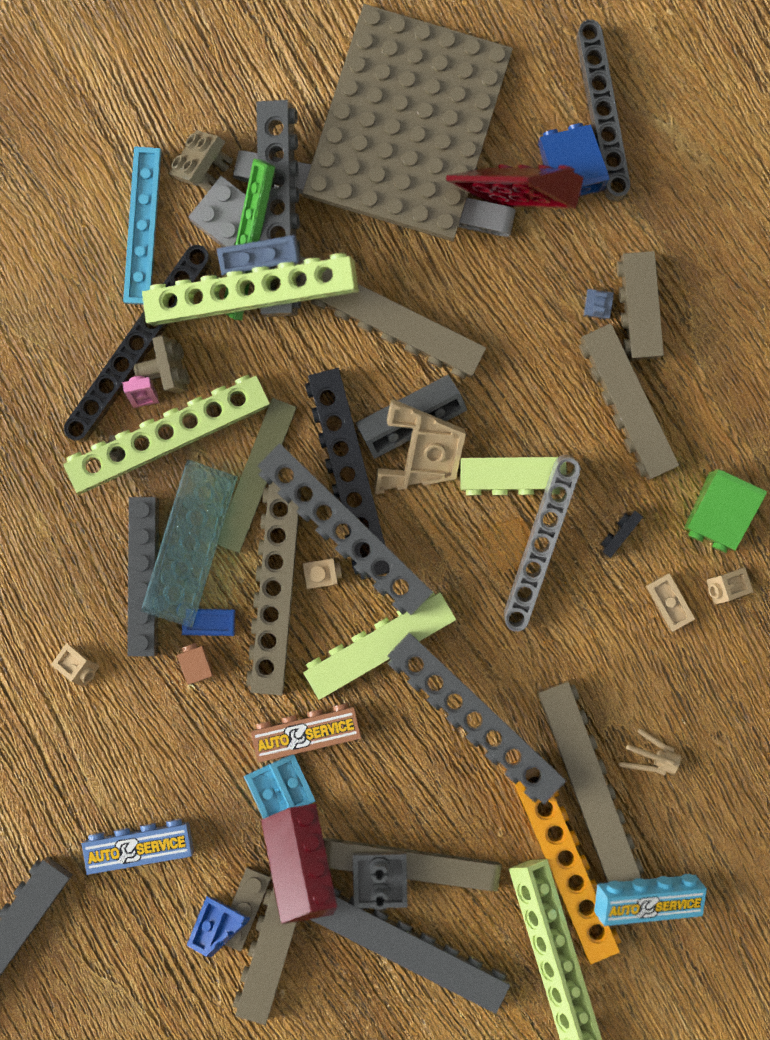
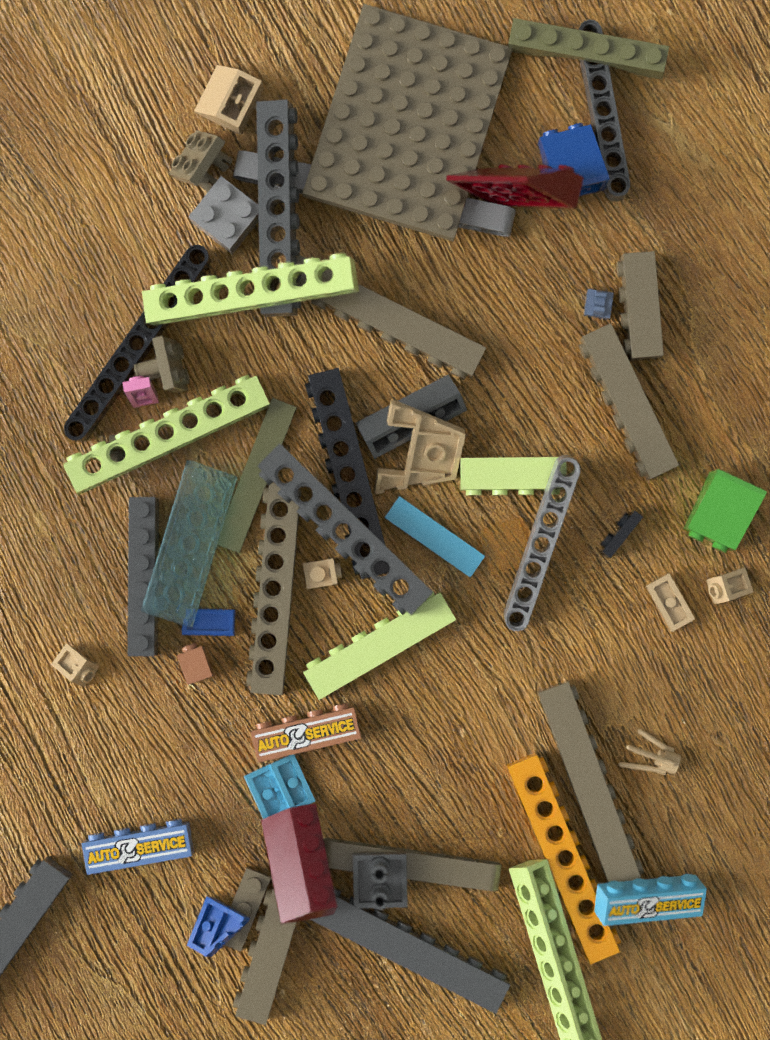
(142, 223): medium azure plate -> none
(230, 98): none -> tan slope
(253, 212): bright green tile -> none
(258, 254): sand blue tile -> none
(434, 536): none -> medium azure tile
(549, 779): dark grey brick -> none
(556, 41): none -> olive arch

